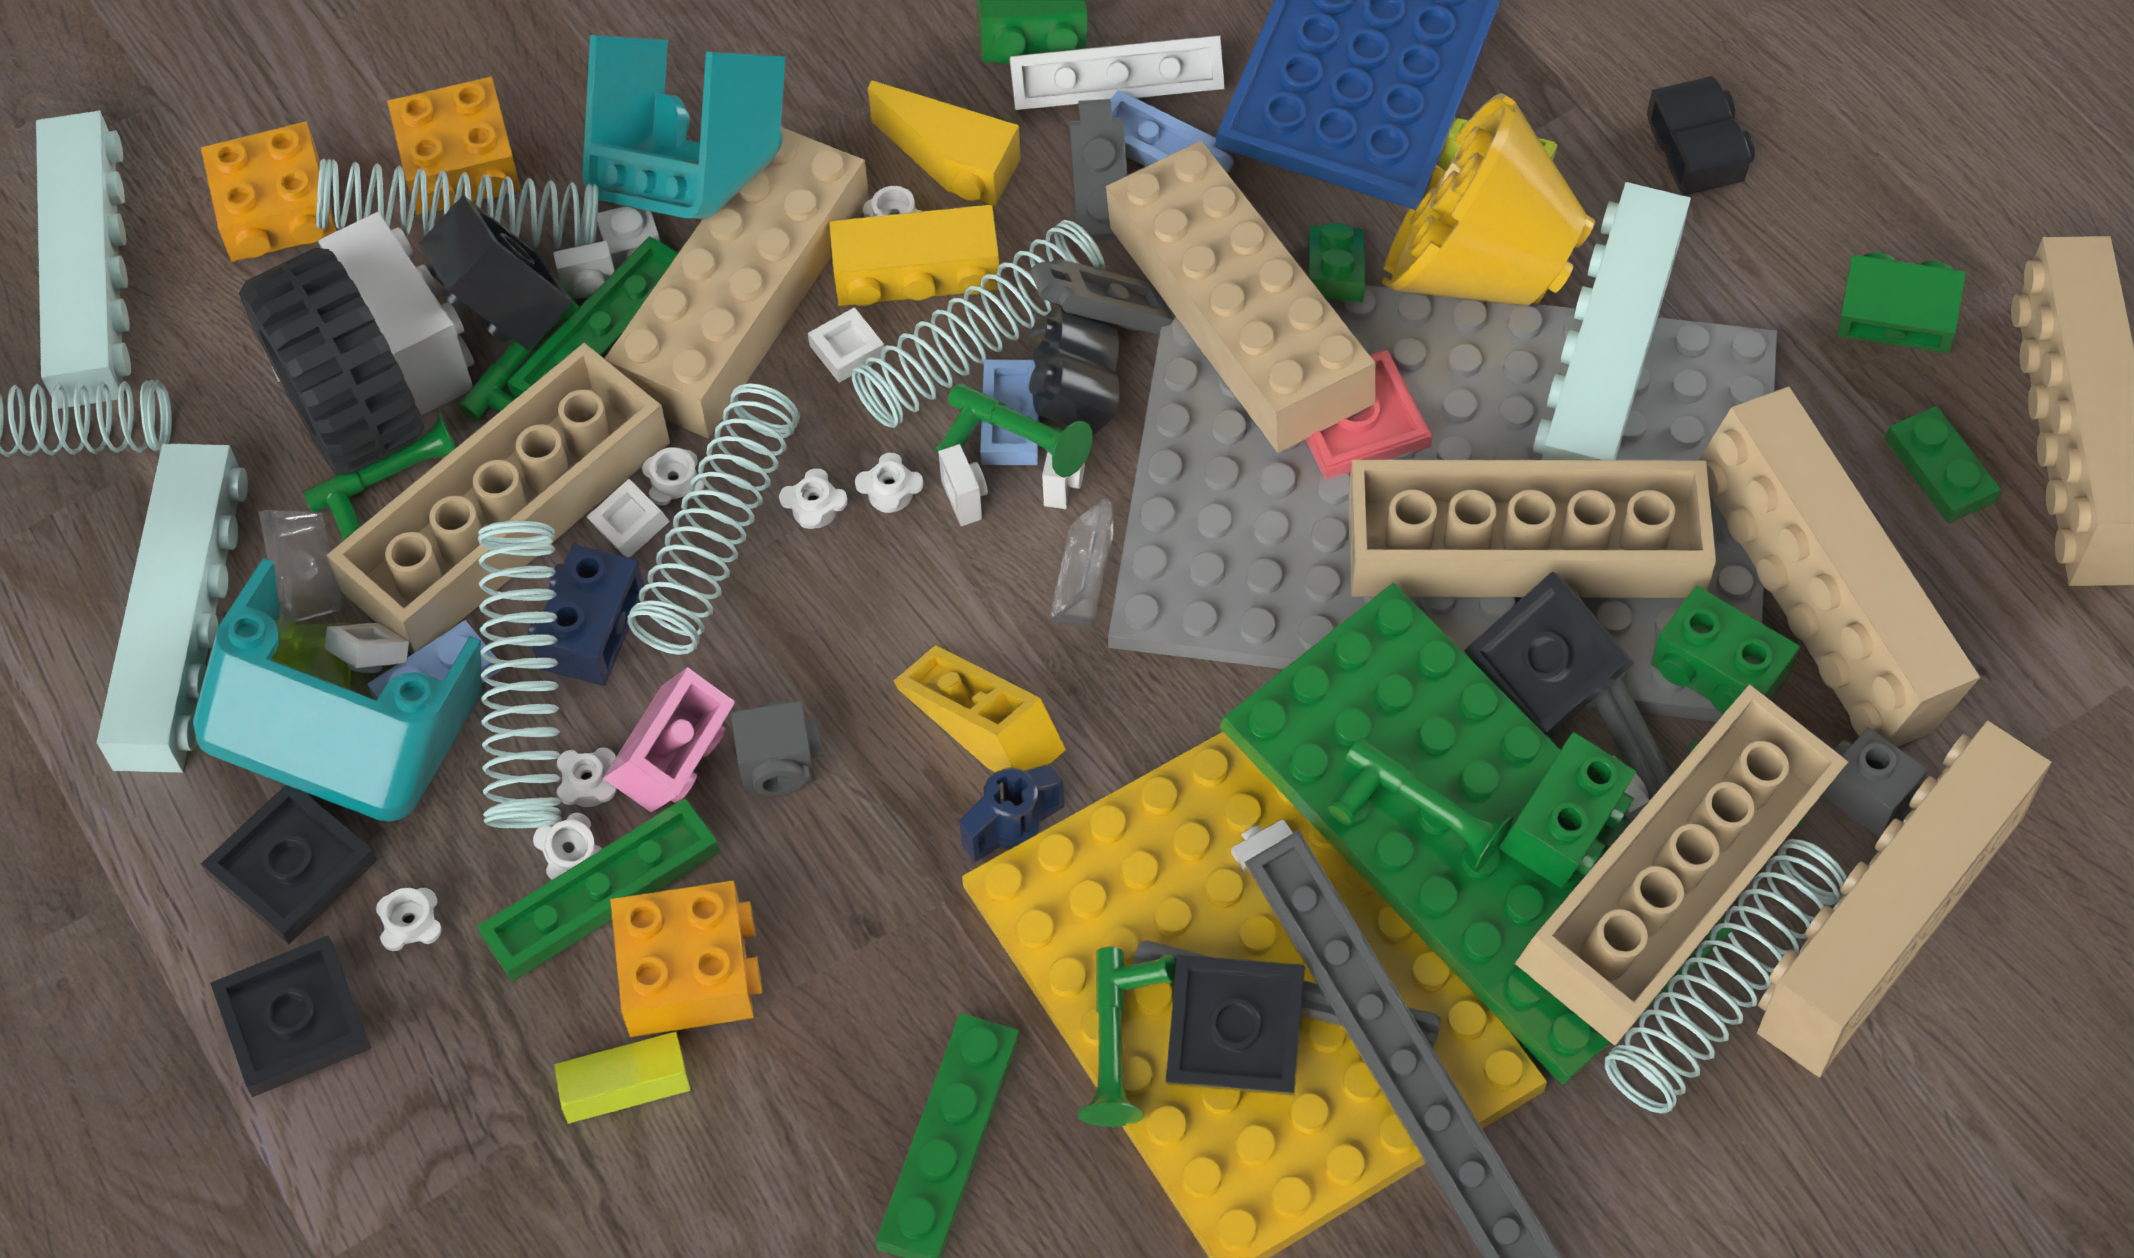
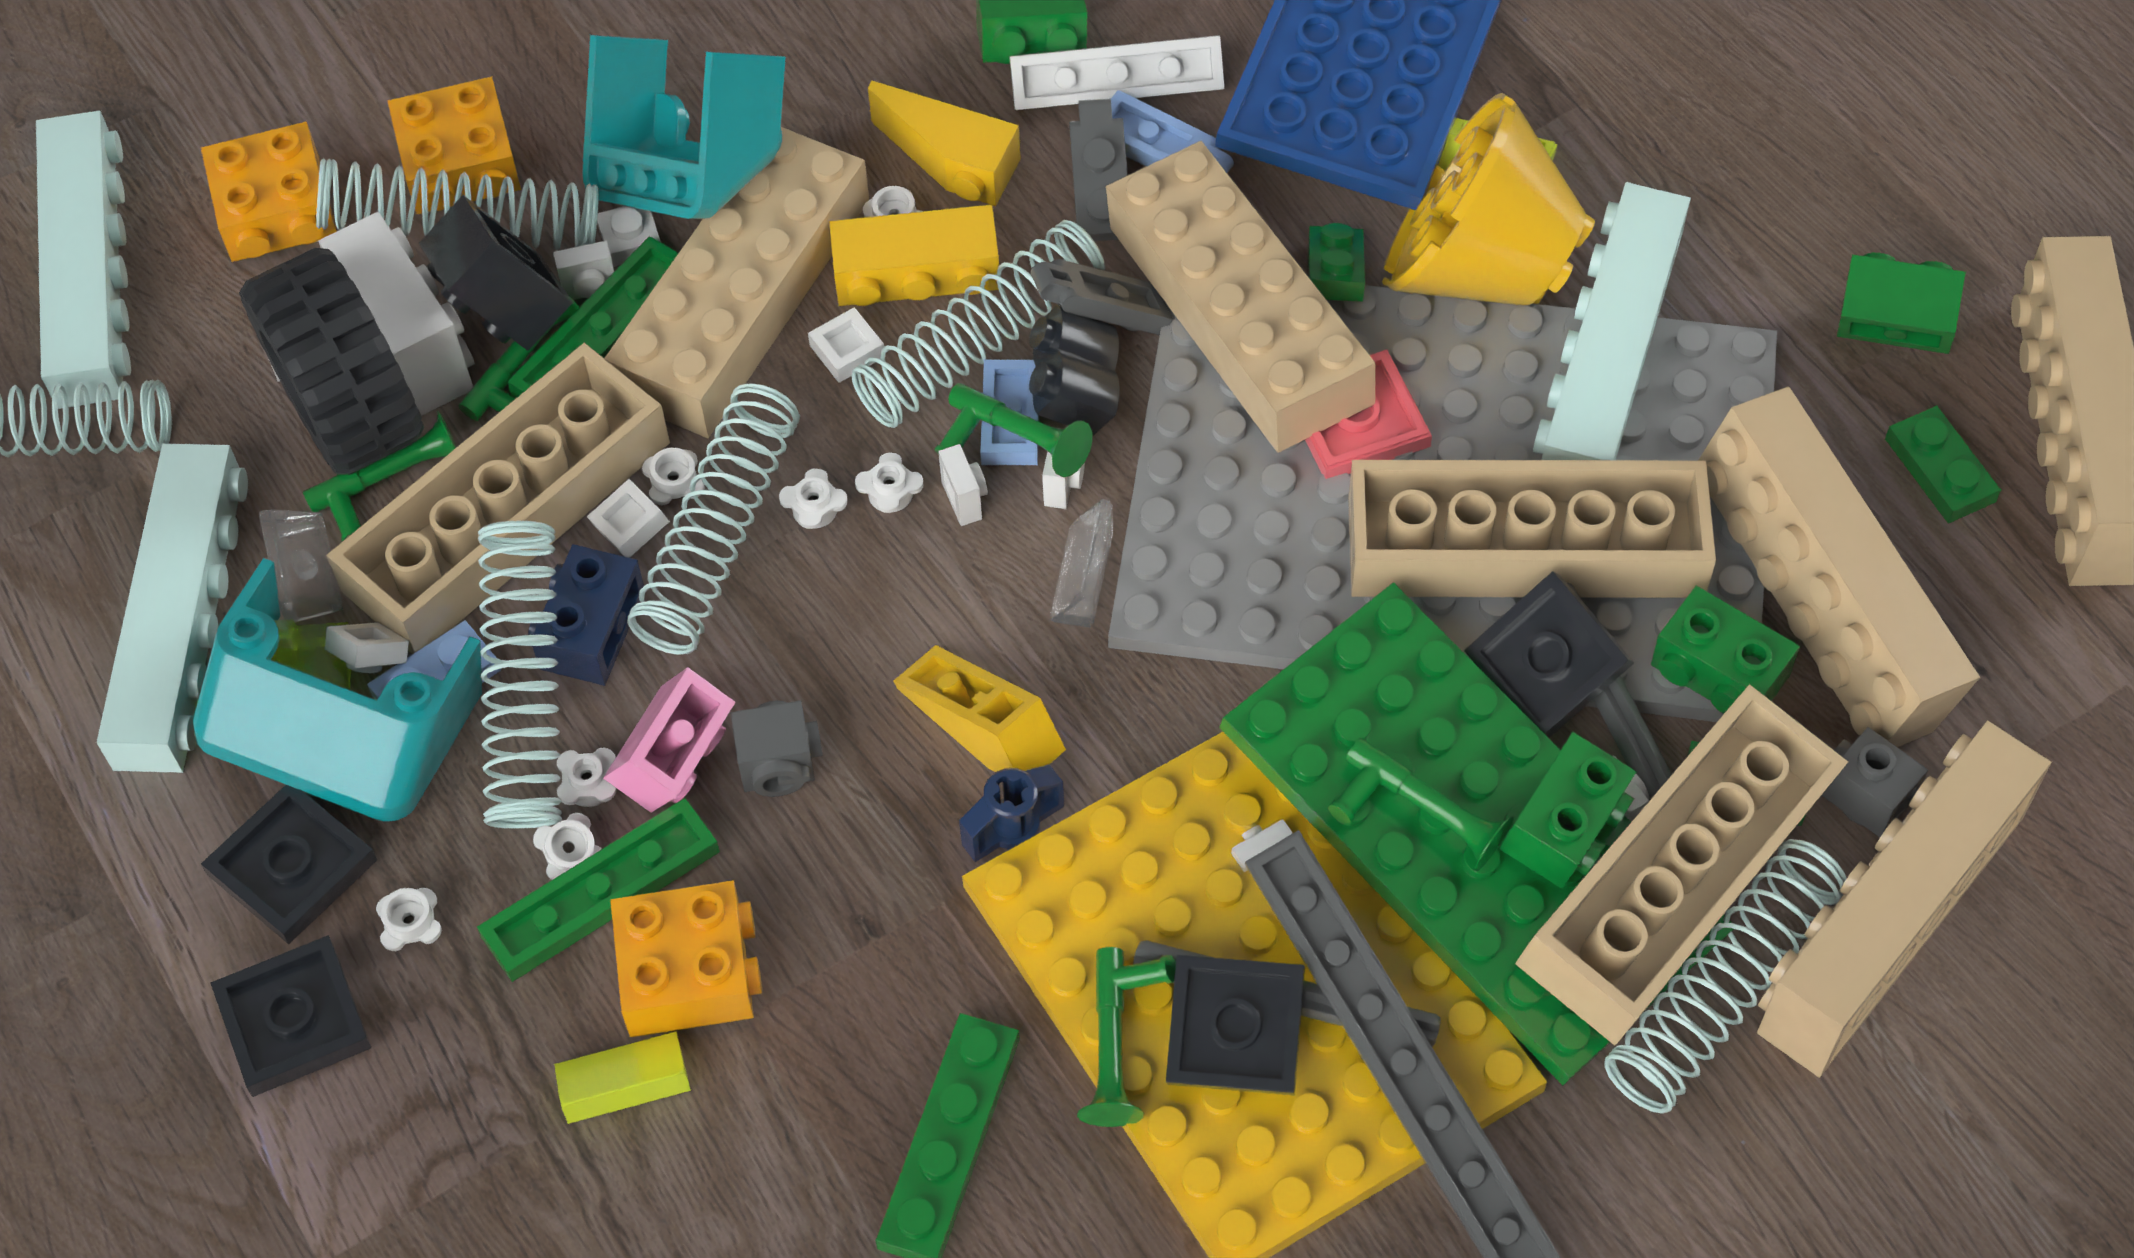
(1699, 135): black brick -> none

